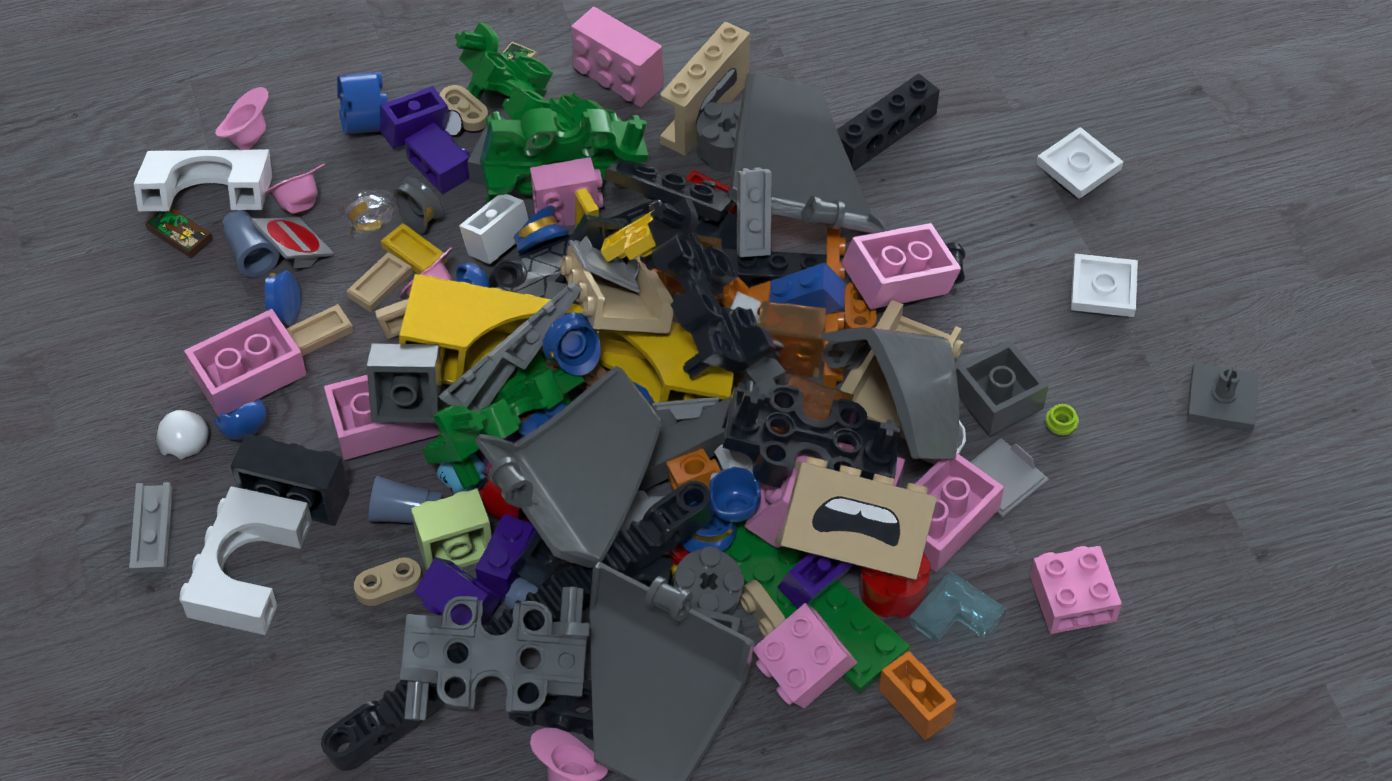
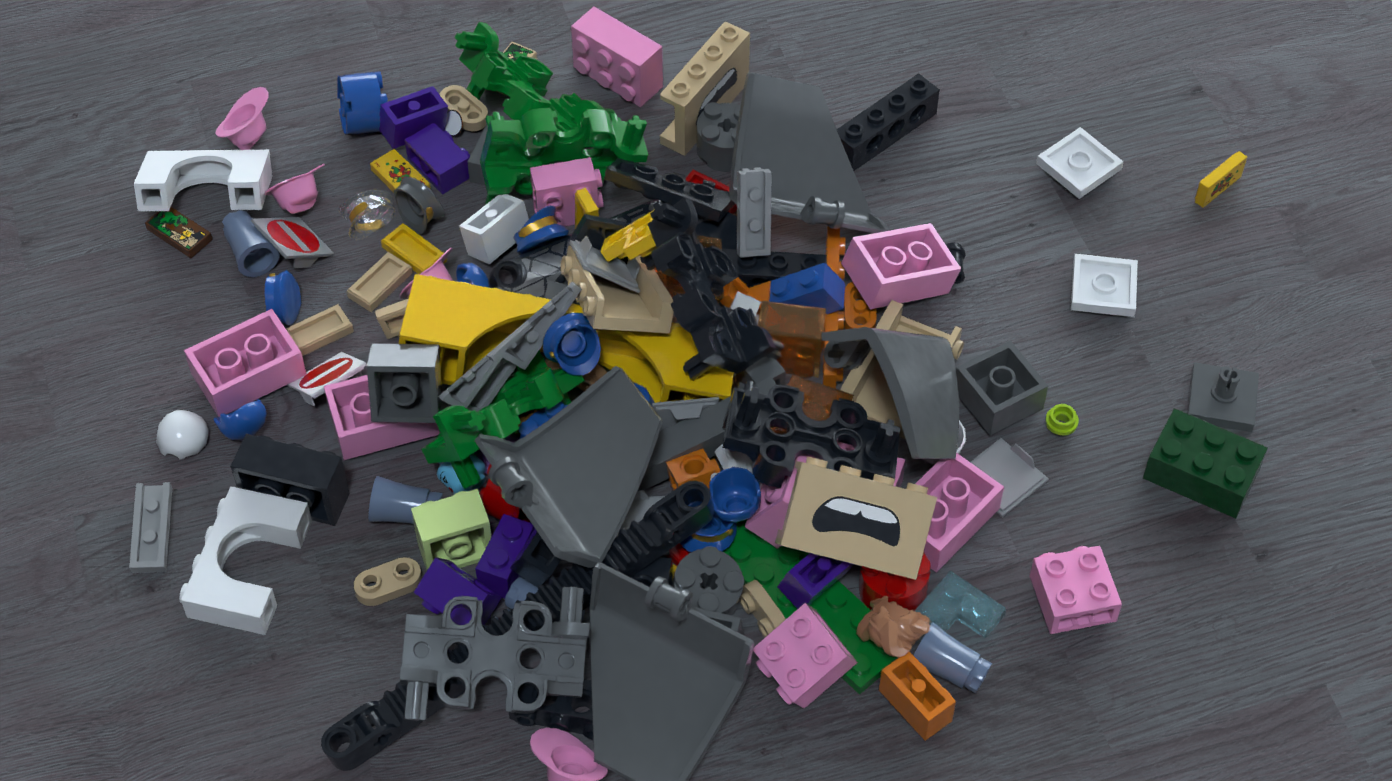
(329, 372): none -> piece
(392, 168): none -> yellow tile
(892, 627): none -> nougat hair
(951, 659): none -> sand blue plant
(1204, 463): none -> dark green brick
(1220, 179): none -> yellow tile

